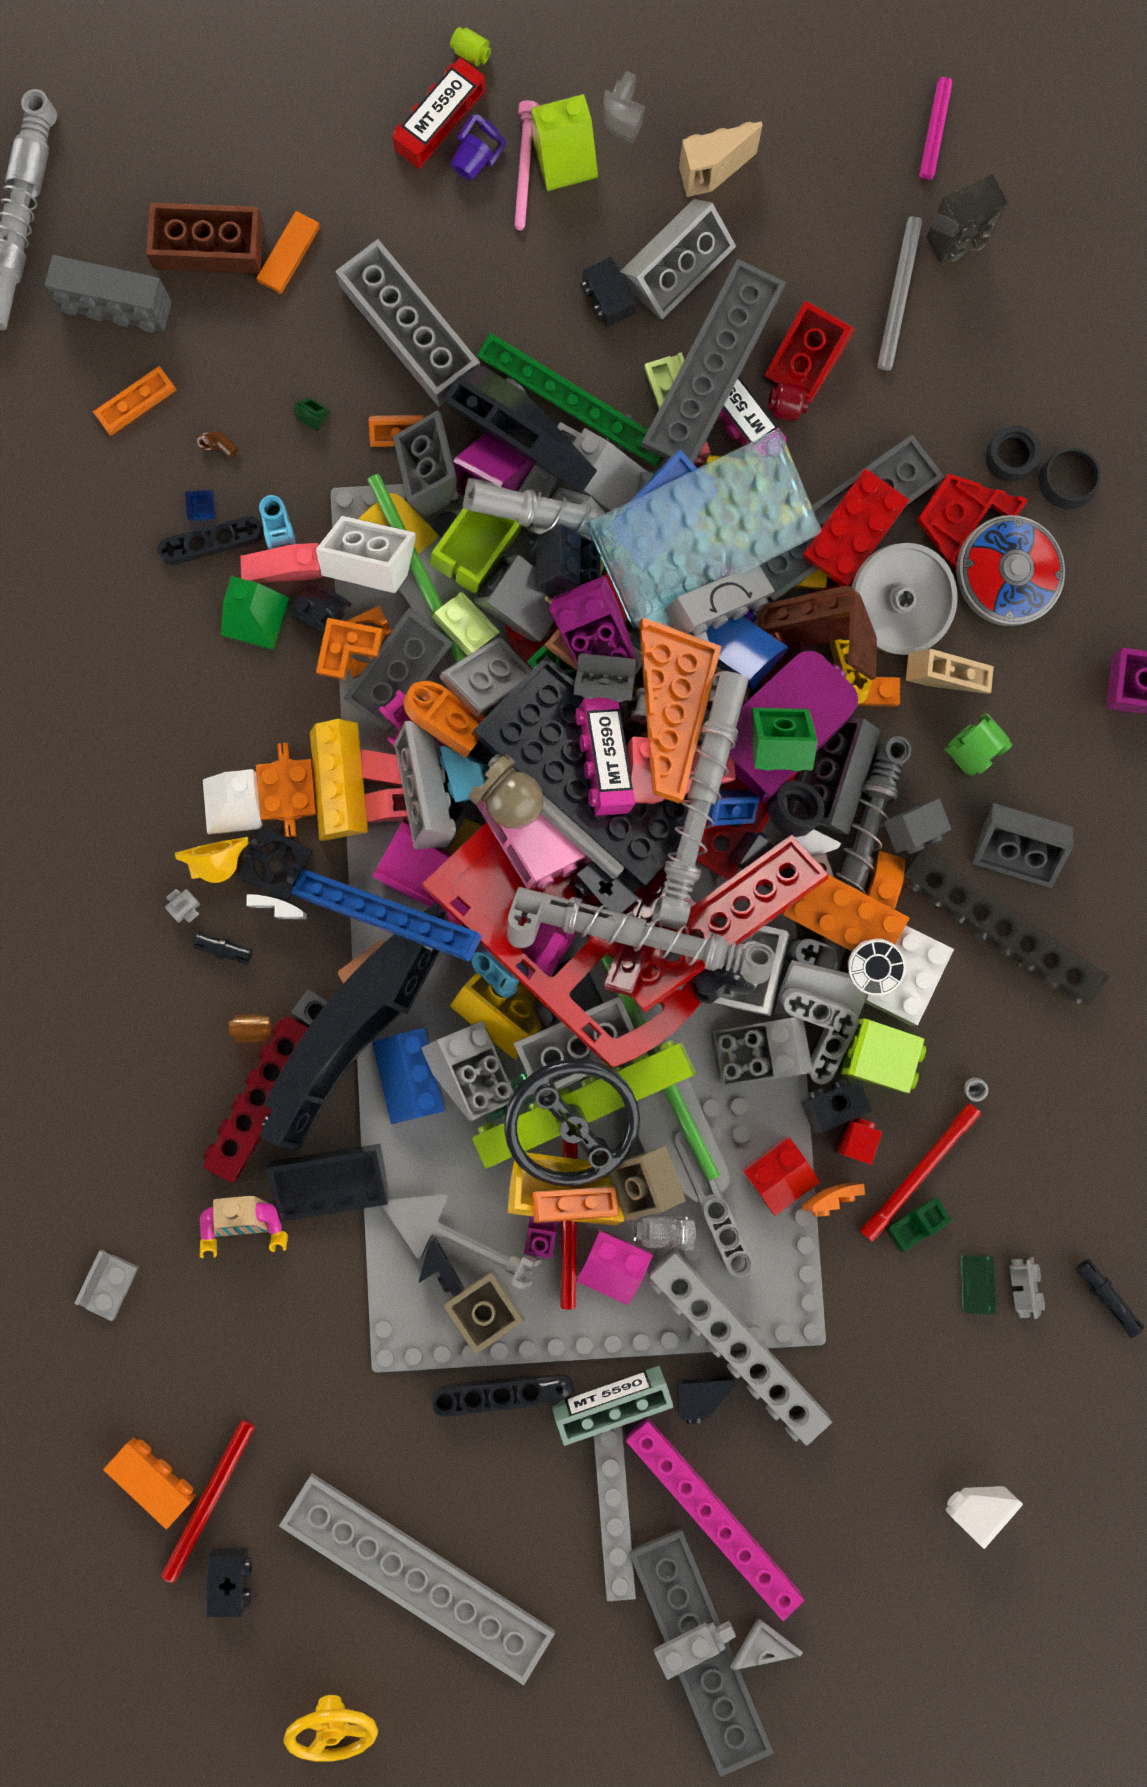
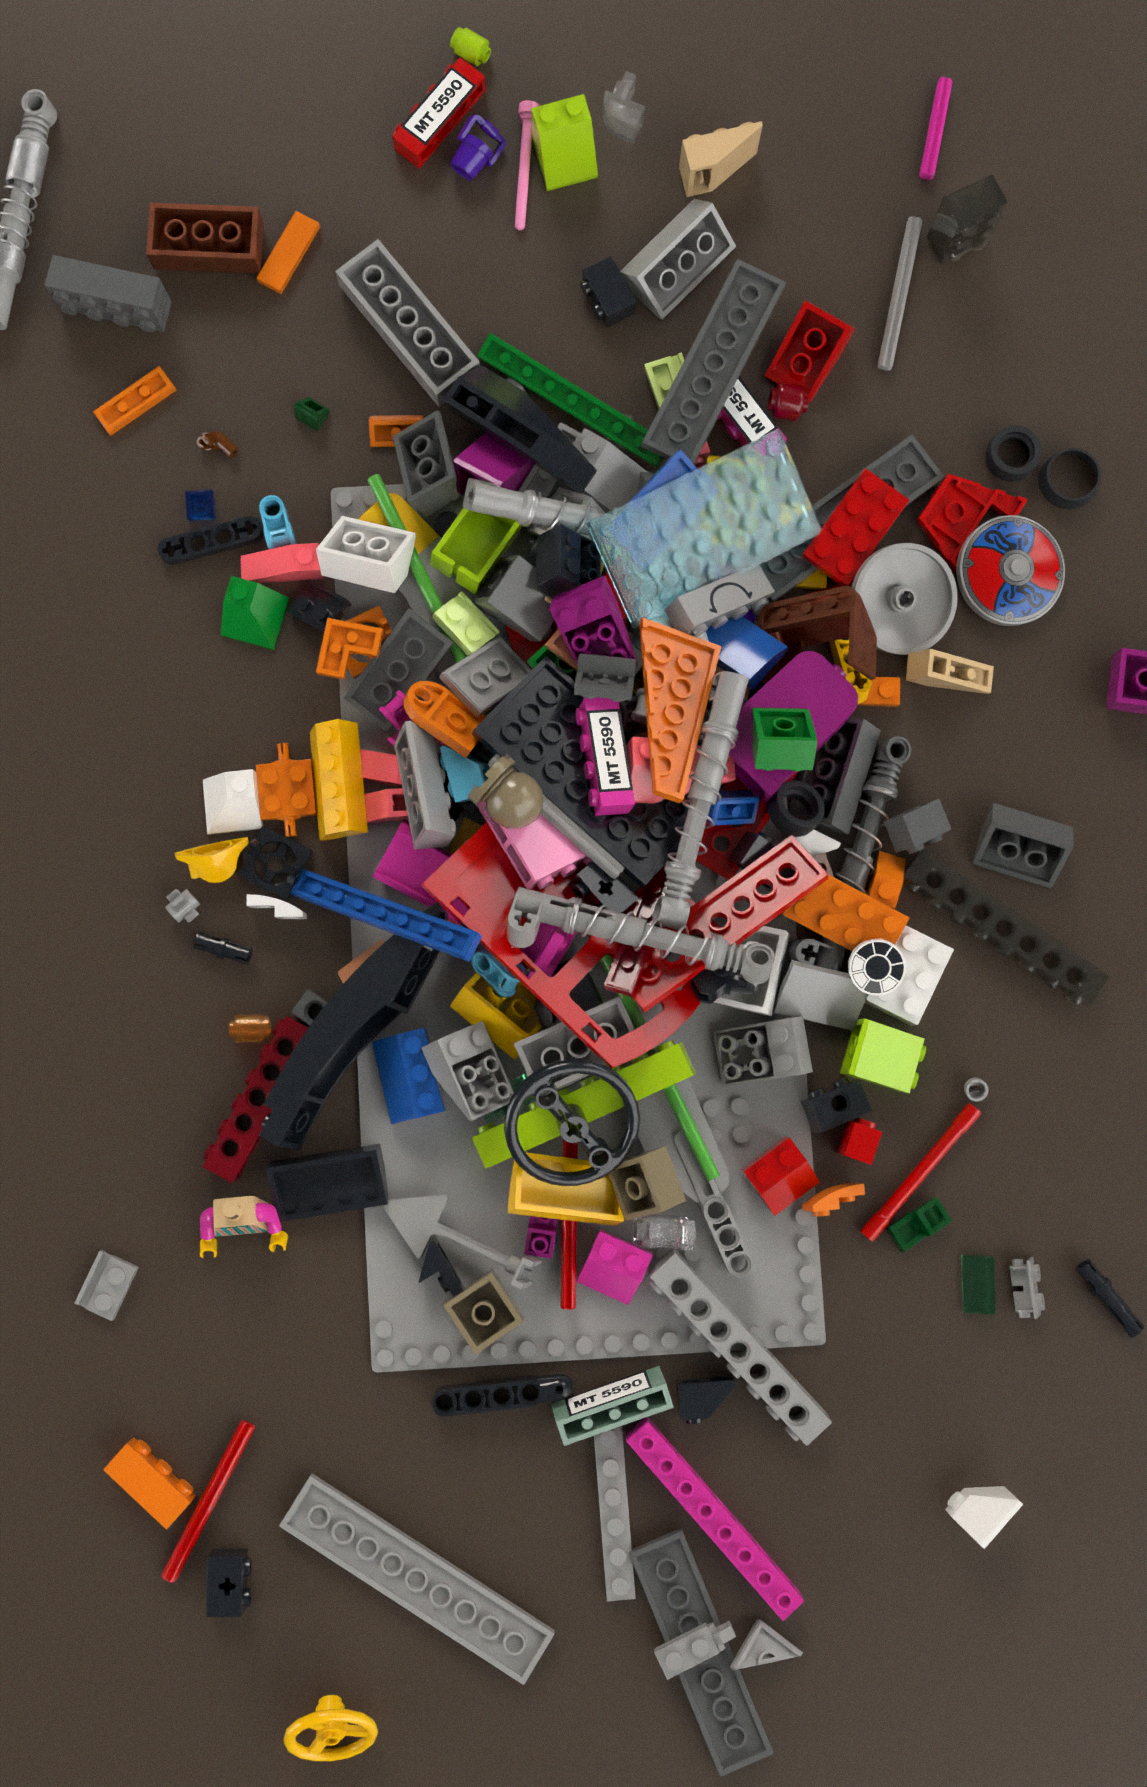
(574, 1204): orange tile -> none
(829, 1021): light grey beam -> none
(977, 745): bright green brick -> none

